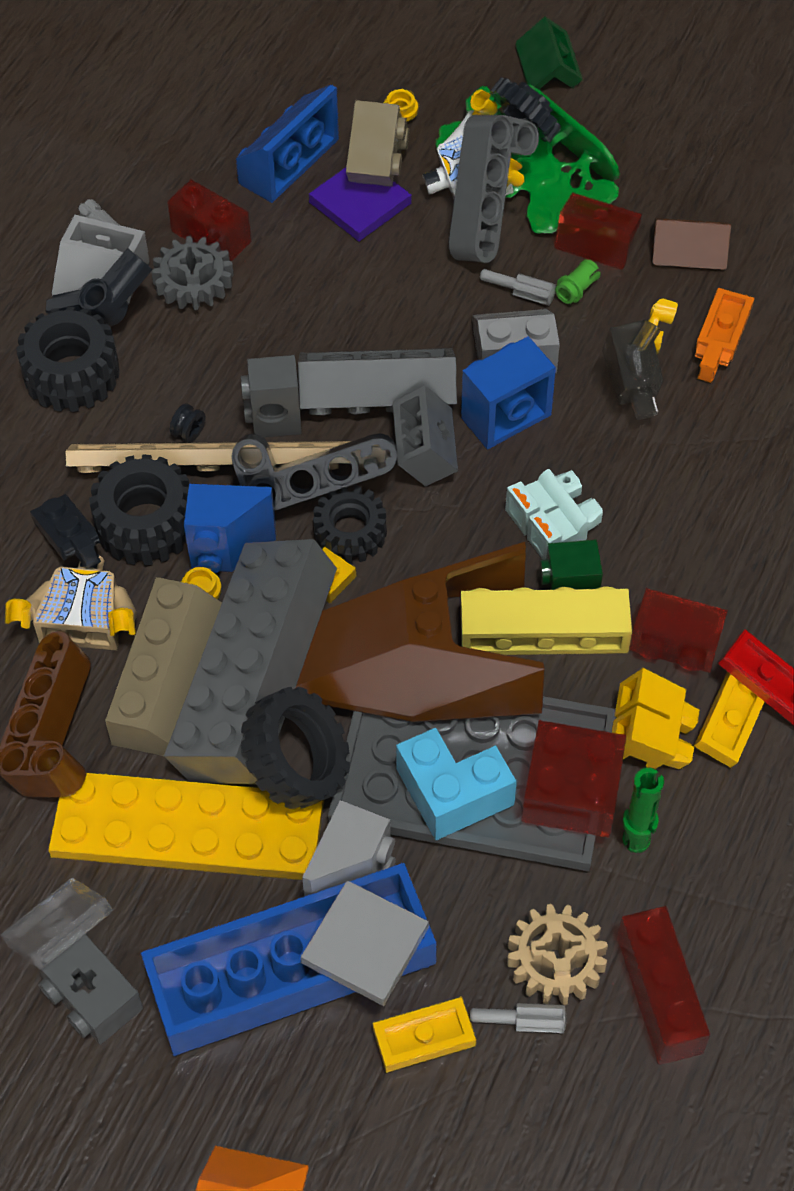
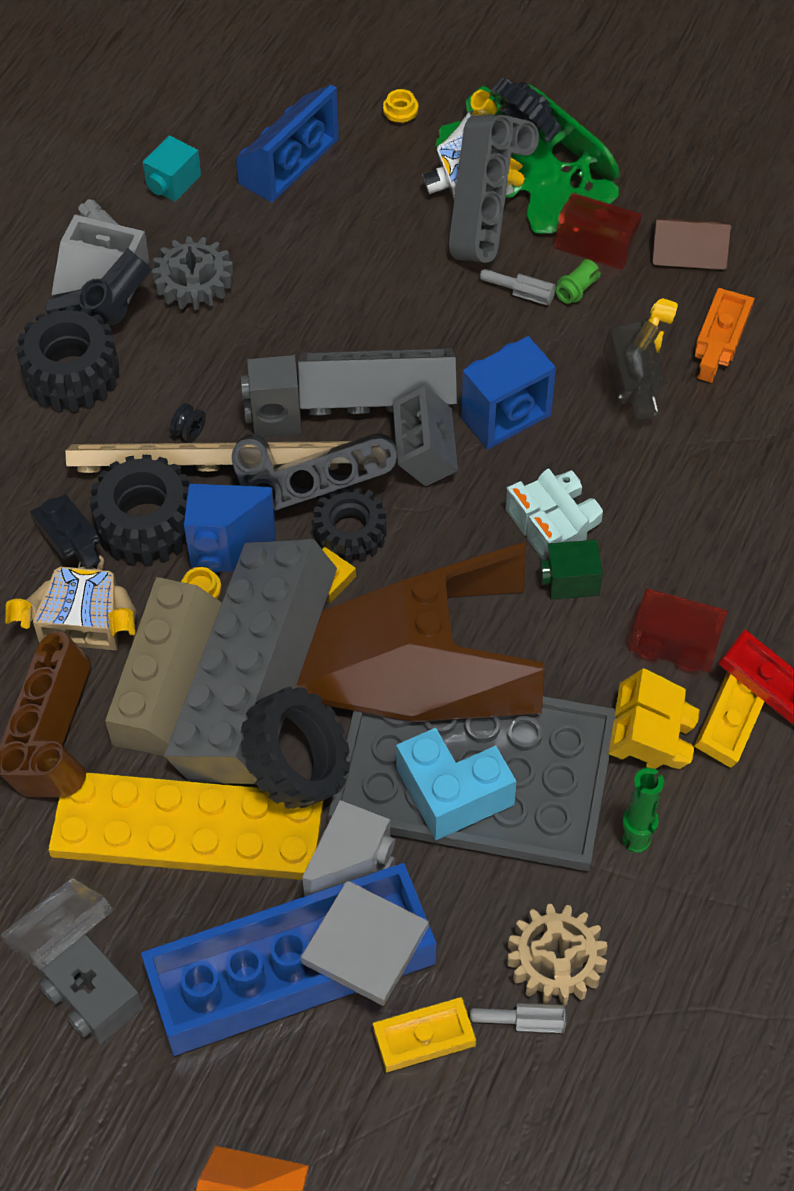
(171, 168): none -> teal brick
(203, 213): clear red brick -> none
(358, 206): dark purple tile -> none
(376, 143): dark tan brick -> none
(499, 329): light grey slope -> none
(546, 621): light yellow brick -> none
(547, 54): dark green panel -> none
(574, 778): clear red brick -> none
(663, 985): clear red brick -> none

